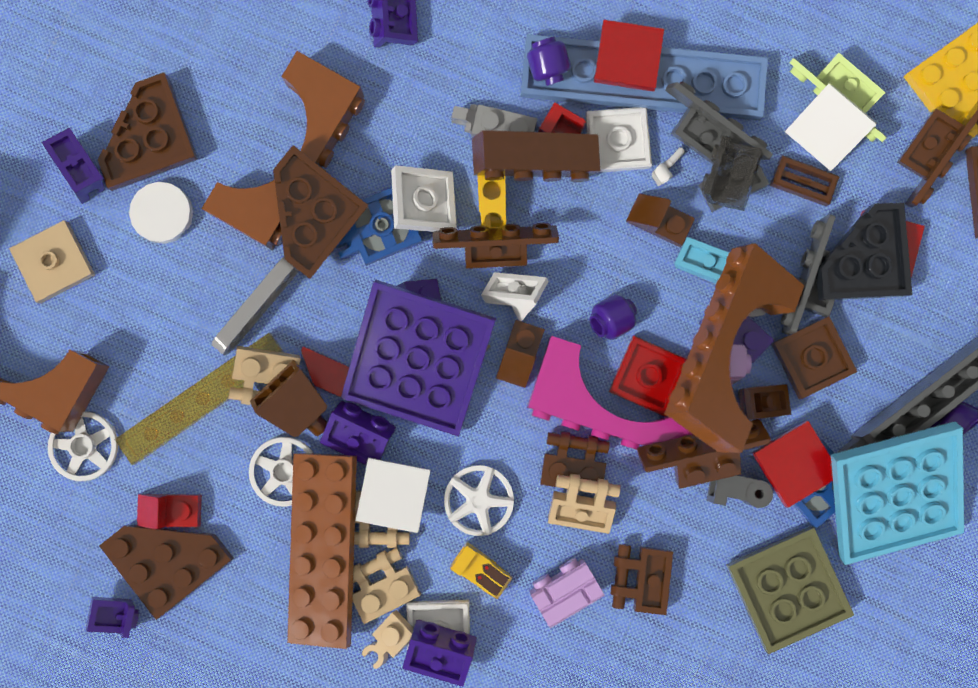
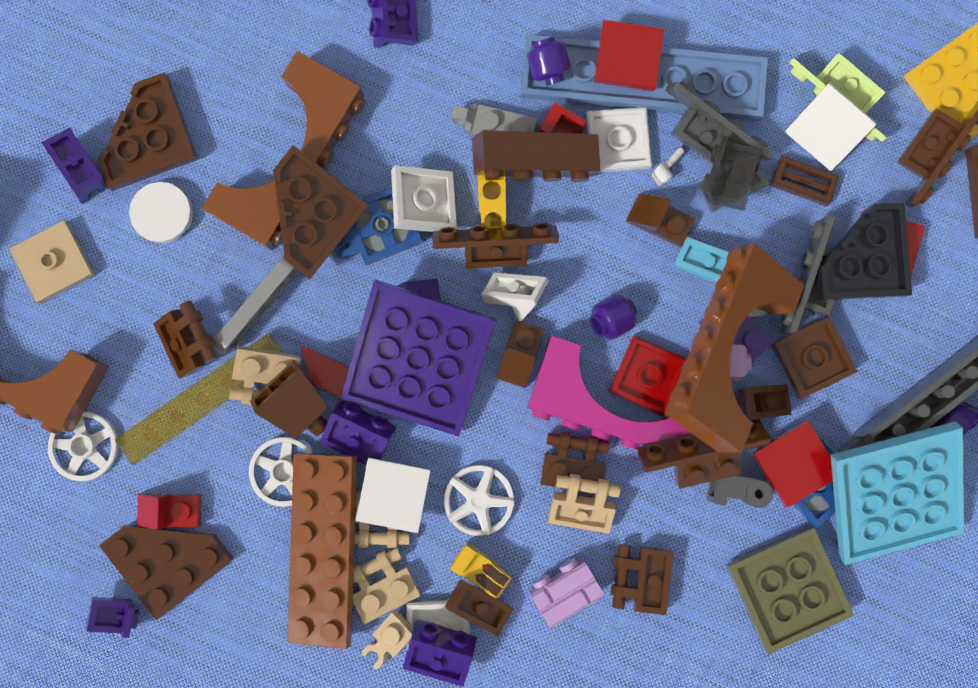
(179, 343): none -> reddish brown plate
(479, 607): none -> reddish brown plate

